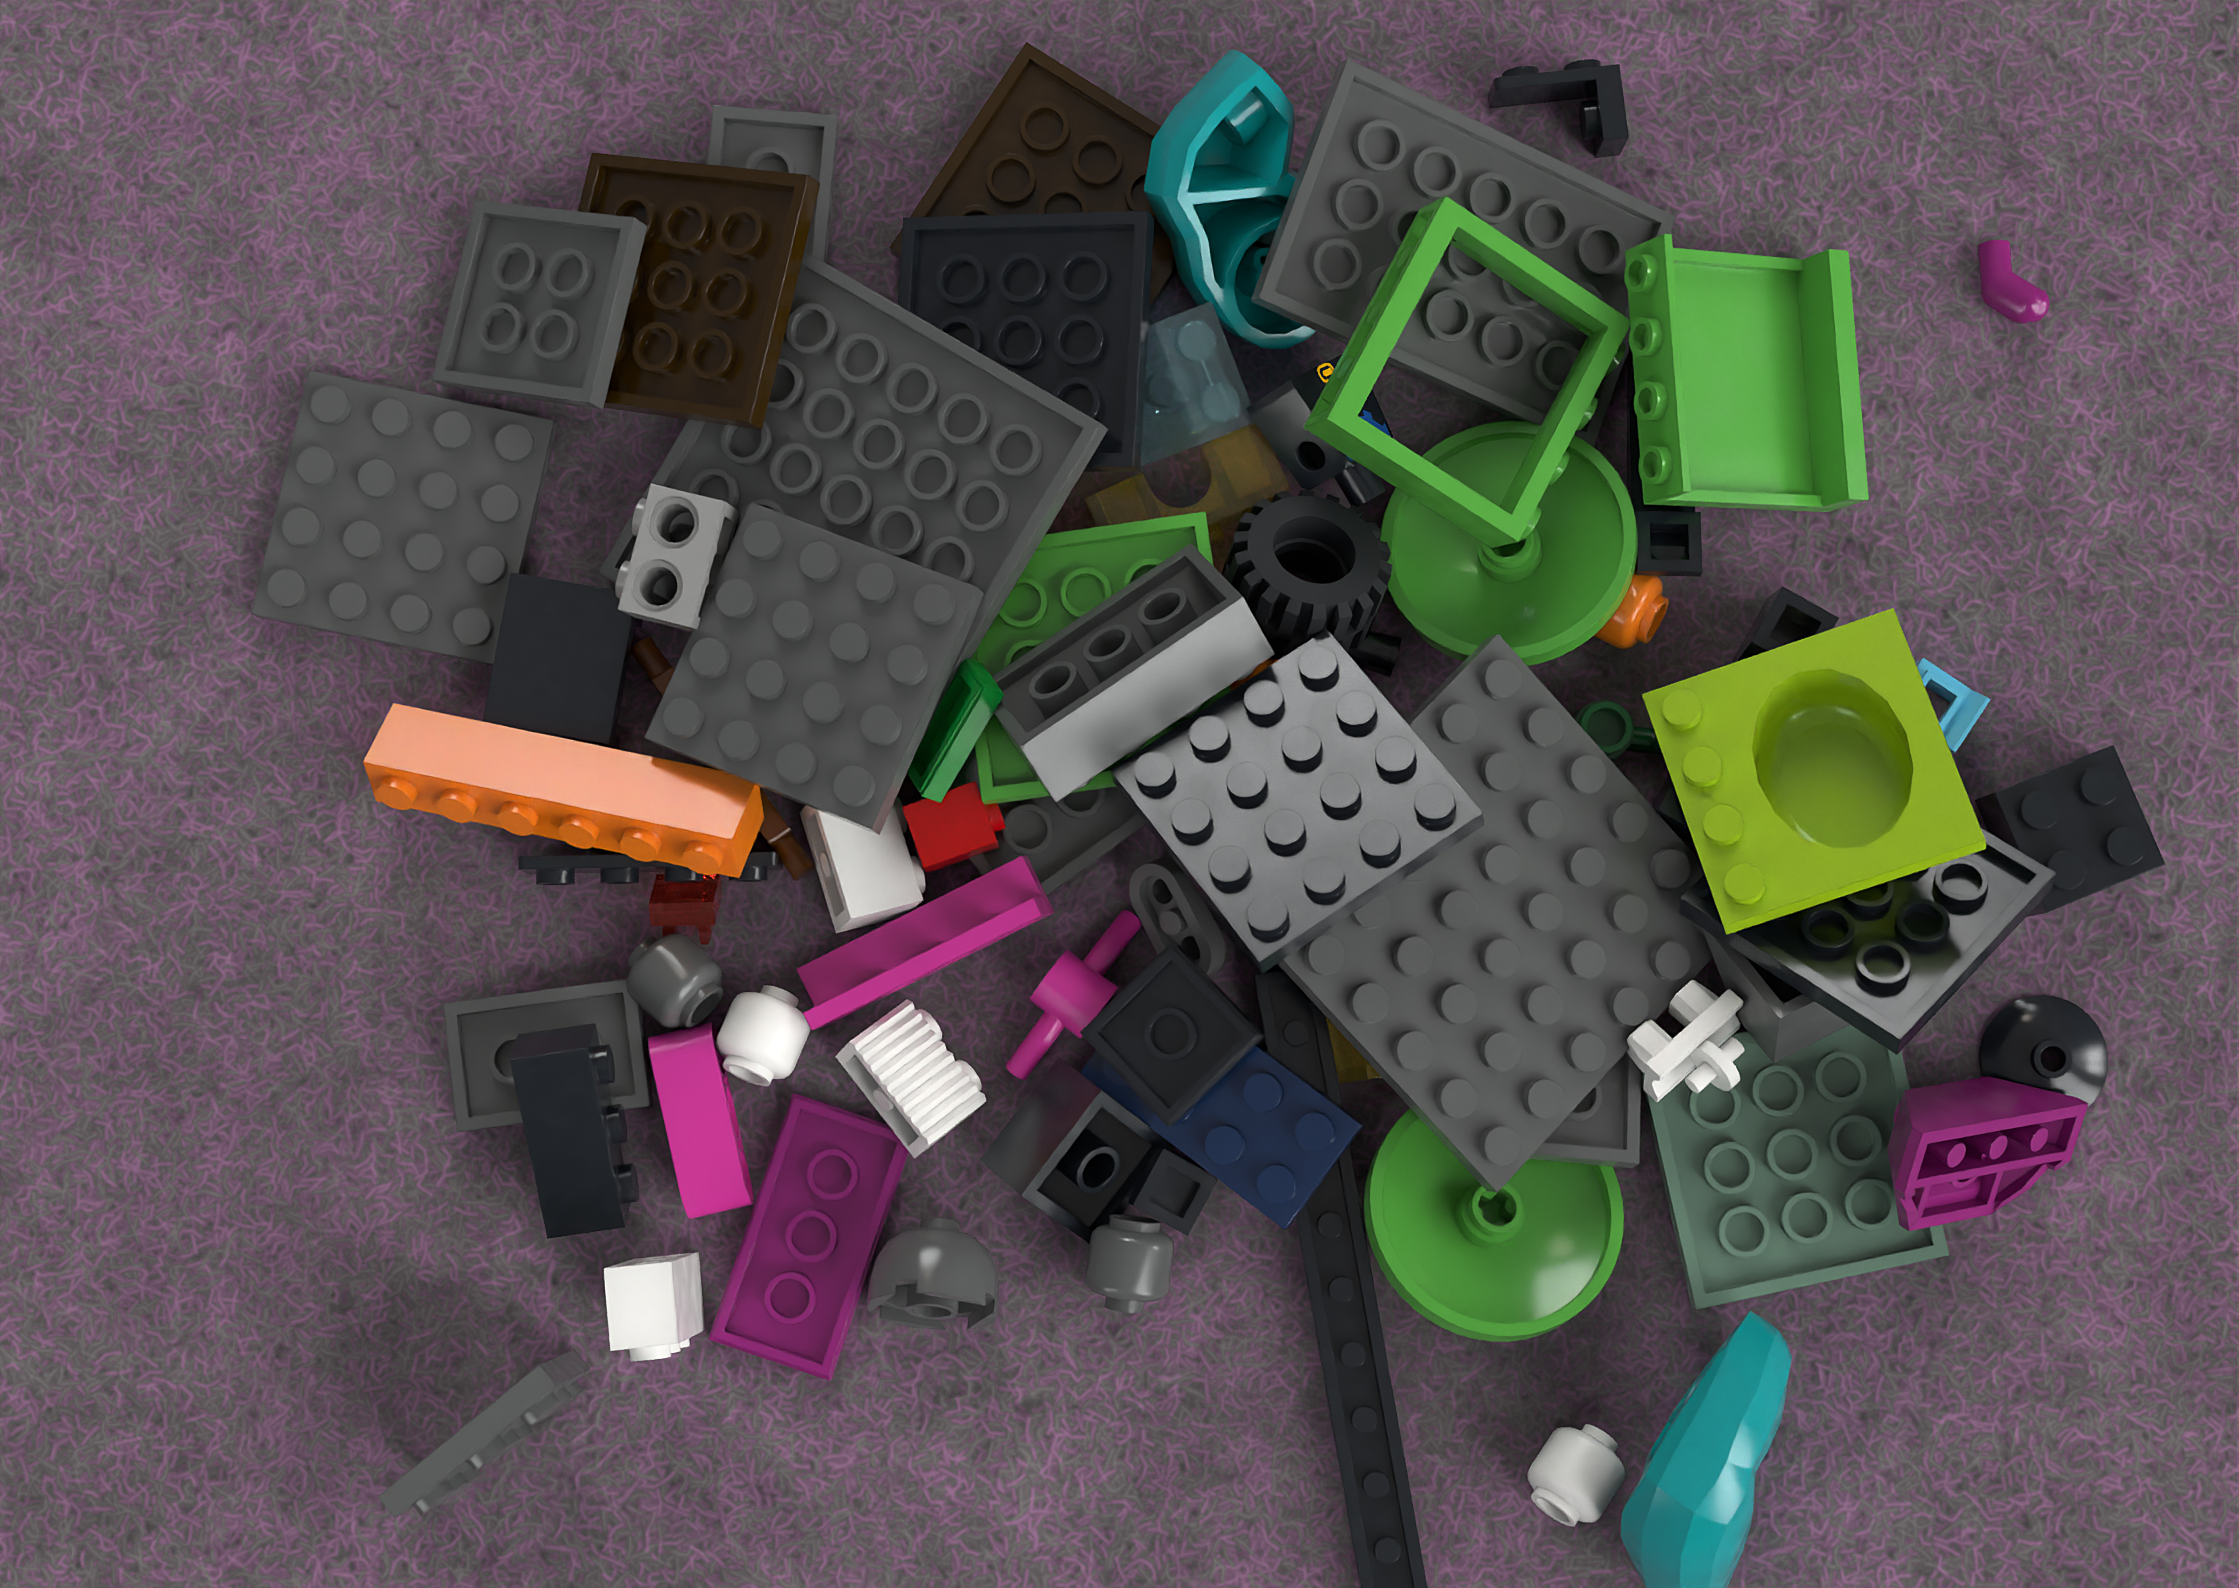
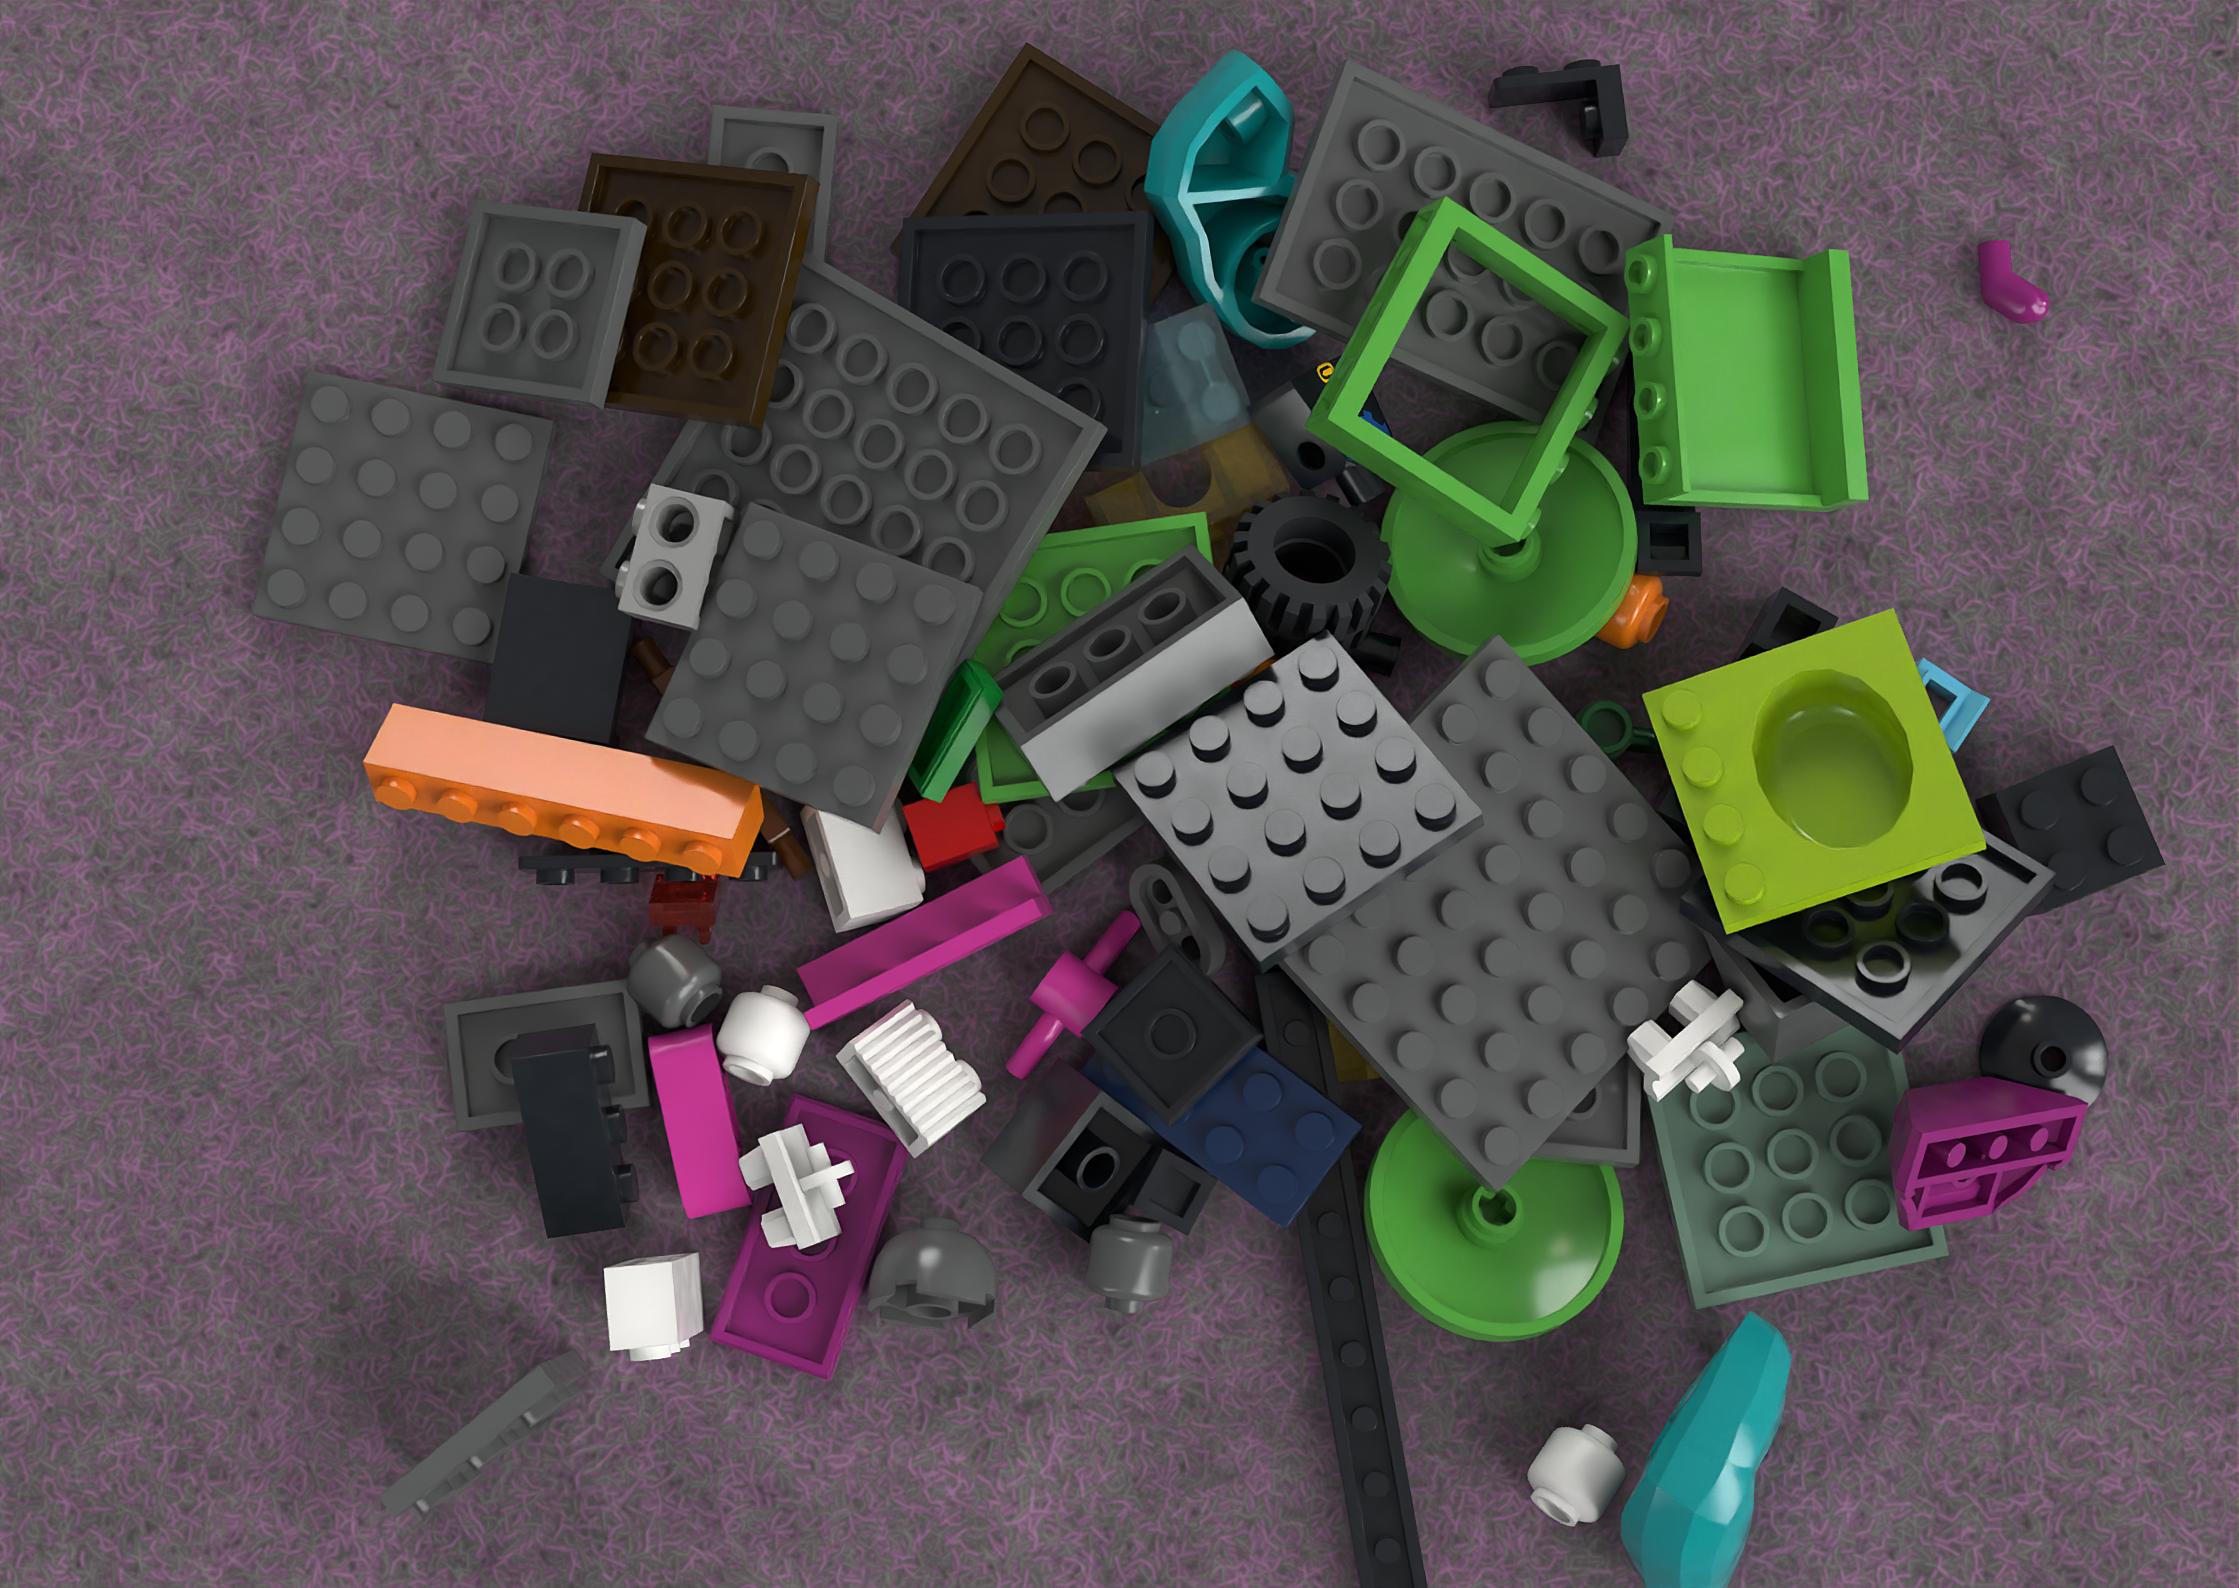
(804, 1184): none -> white hips

